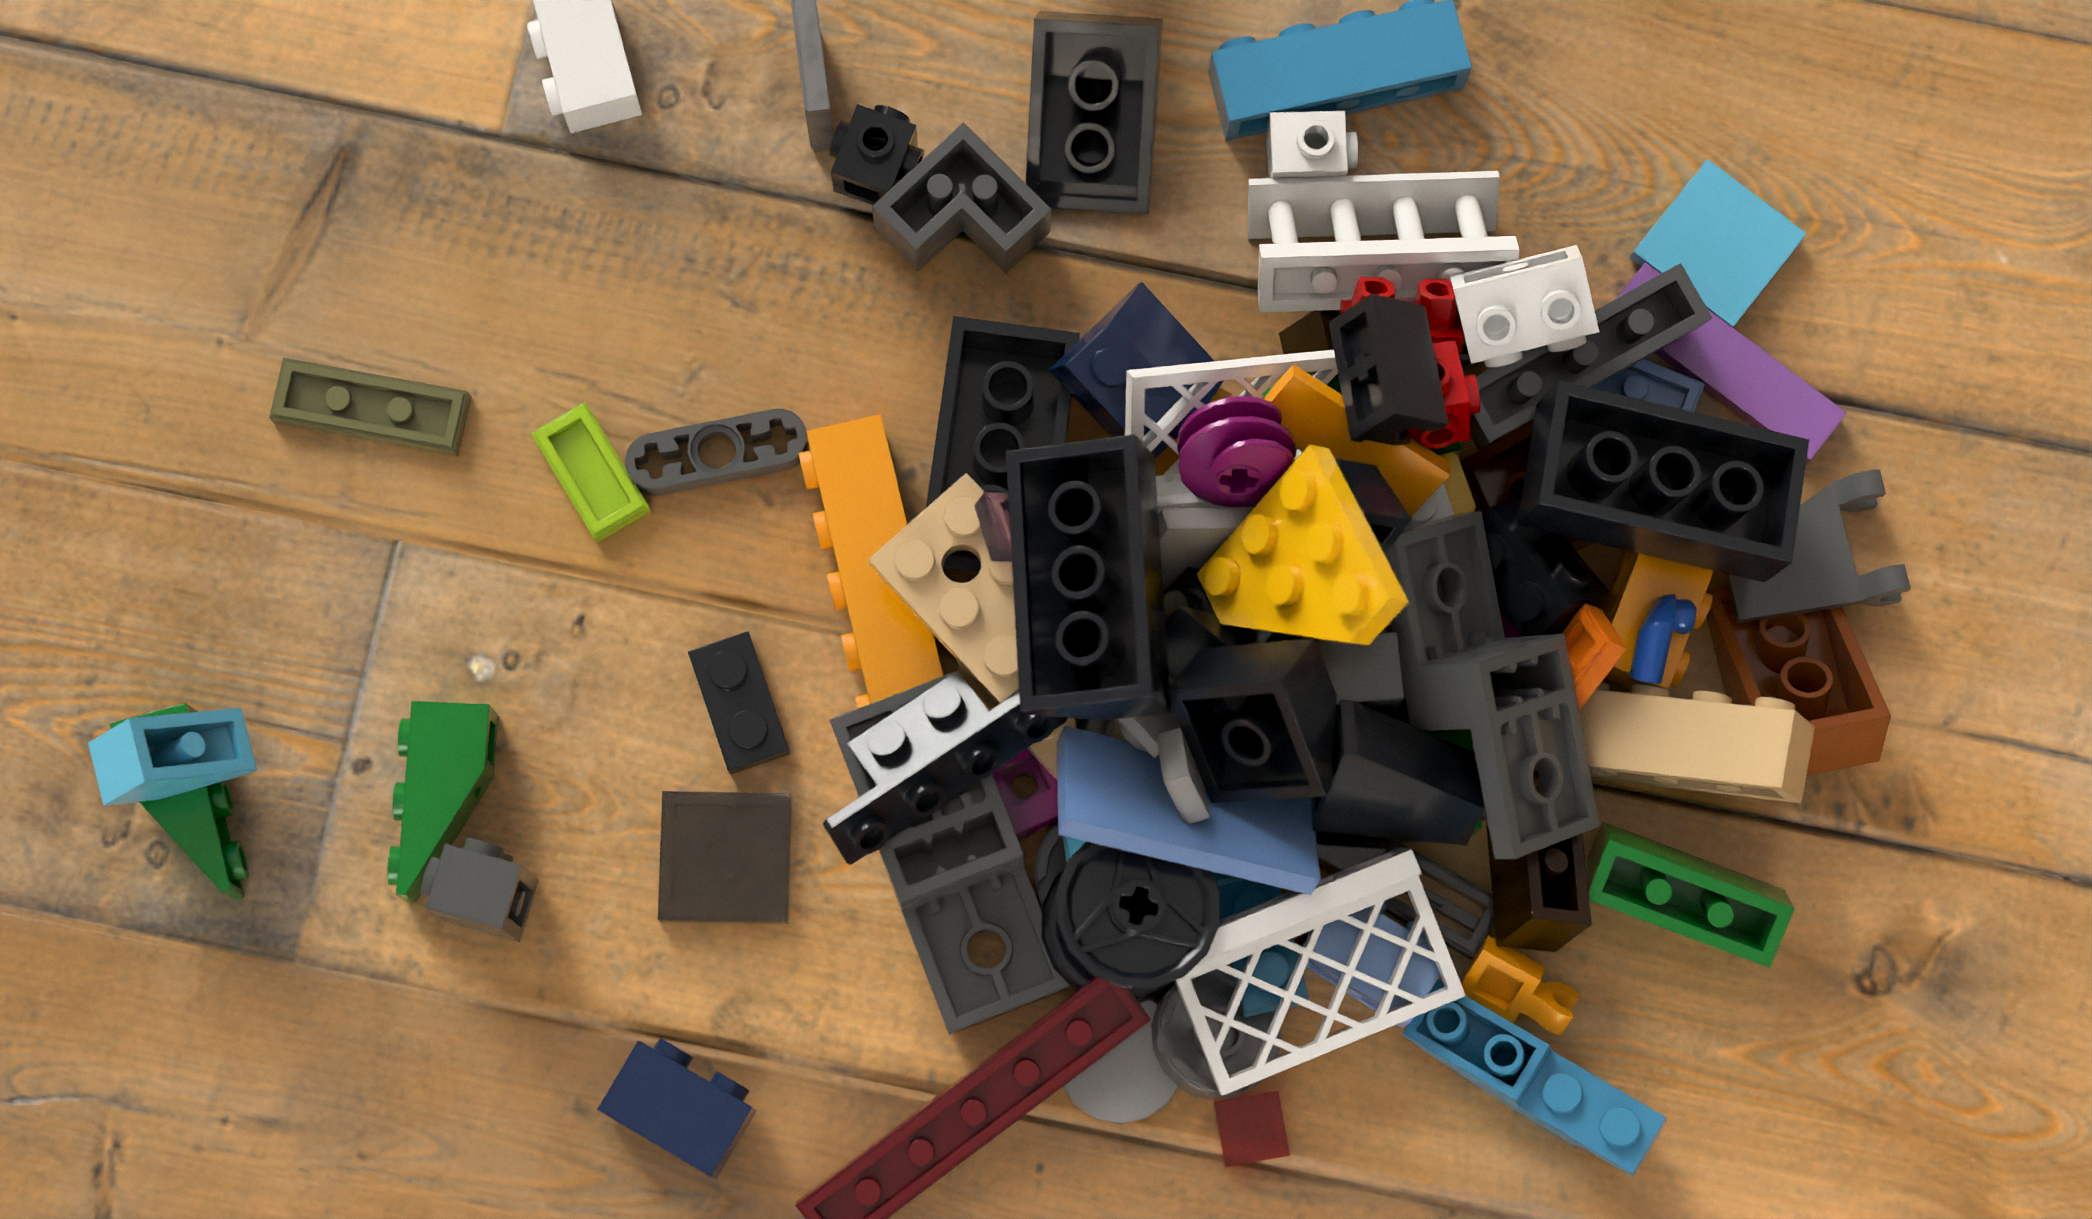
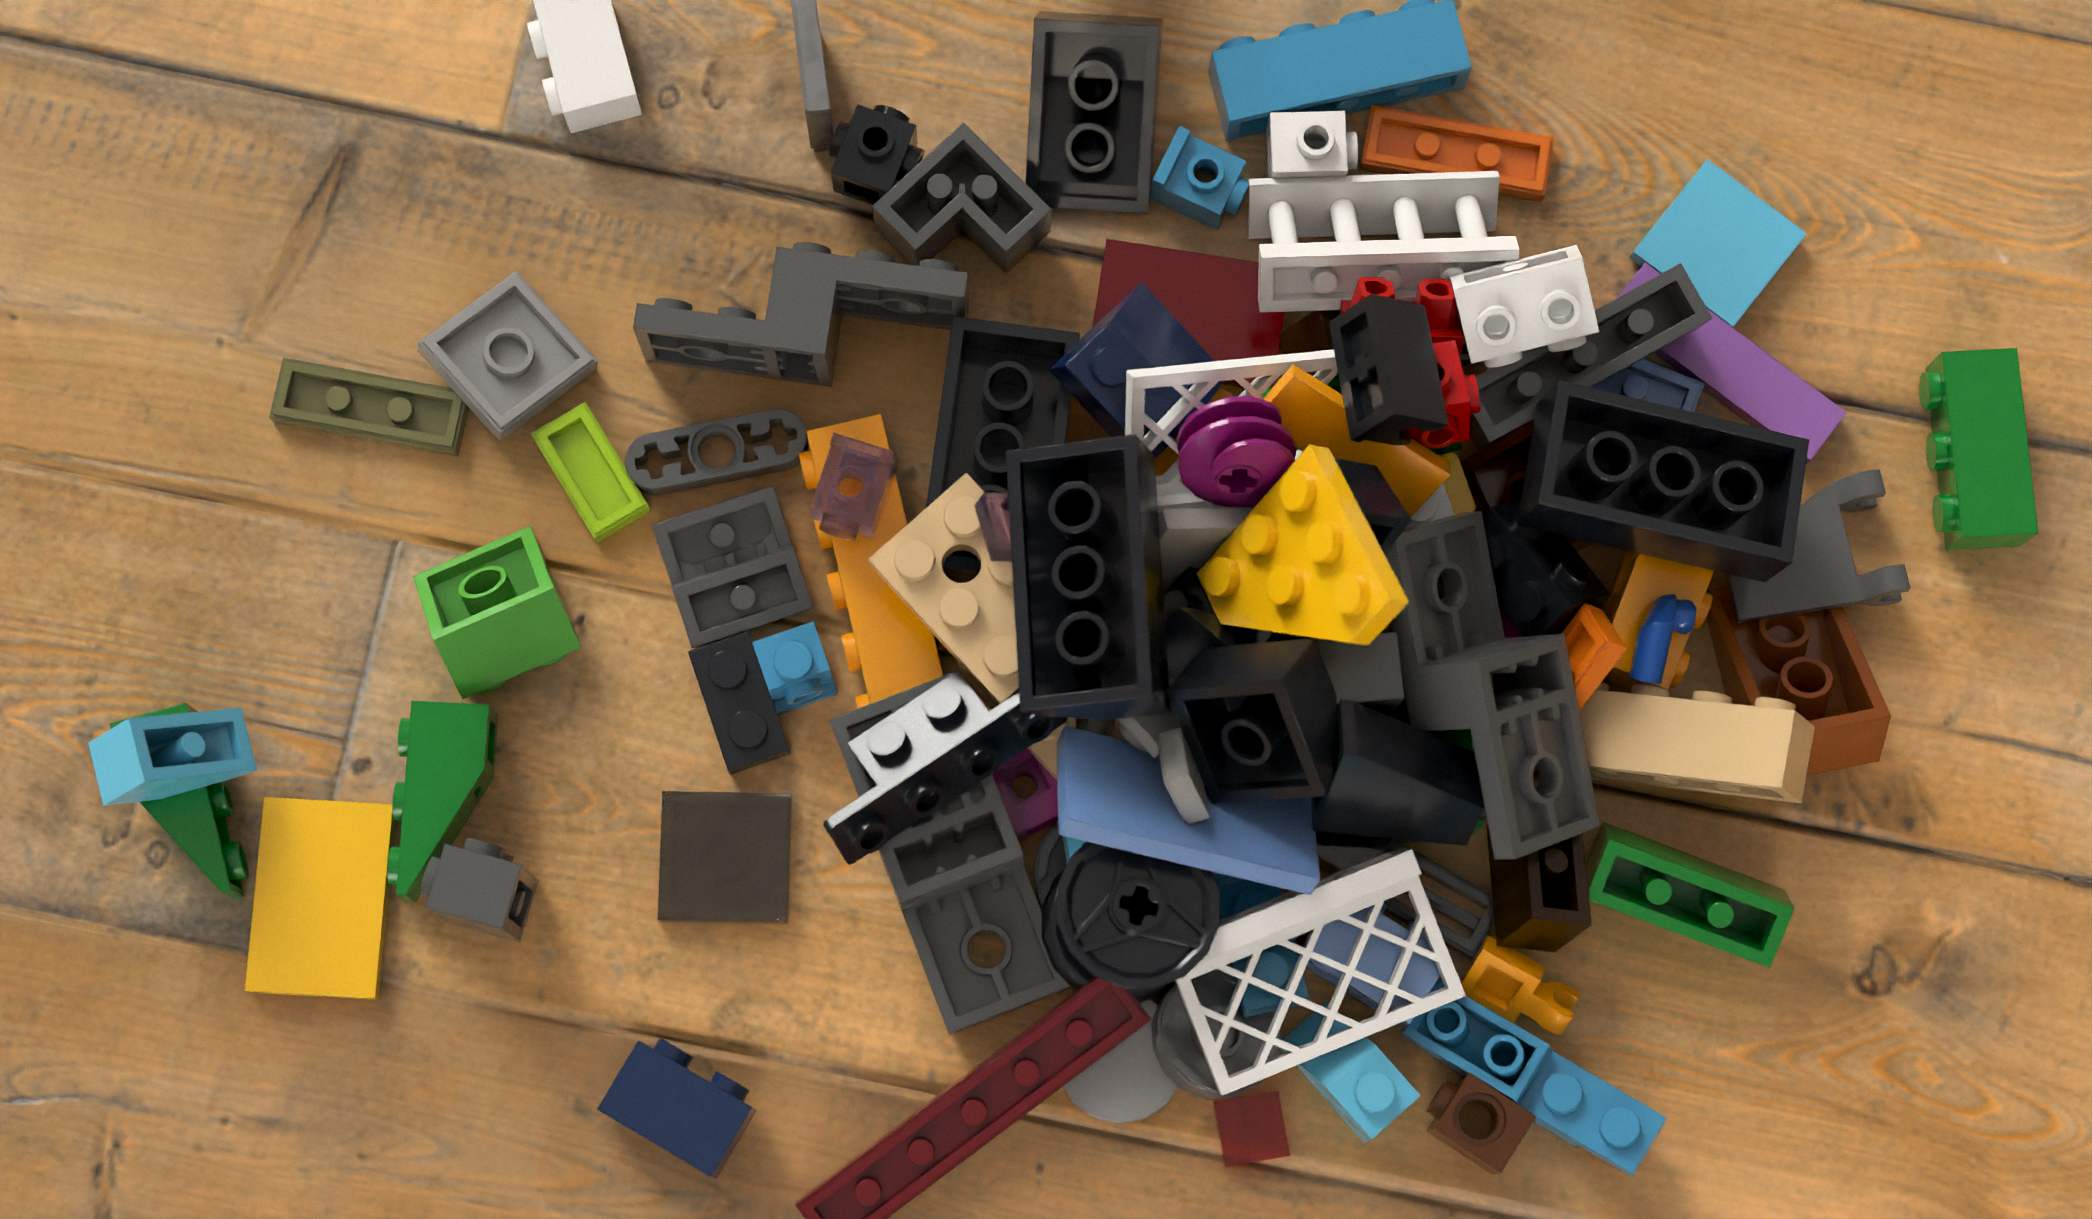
(320, 898): none -> yellow tile
(496, 613): none -> bright green slope
(507, 356): none -> light grey tile
(732, 566): none -> dark grey slope
(795, 668): none -> dark azure brick
(802, 314): none -> dark grey bracket
(860, 514): none -> brick
(1180, 190): none -> dark azure brick
(1204, 292): none -> dark red tile
(1355, 1079): none -> medium azure slope
(1425, 143): none -> orange tile
(1507, 1128): none -> reddish brown brick
(1979, 449): none -> green brick

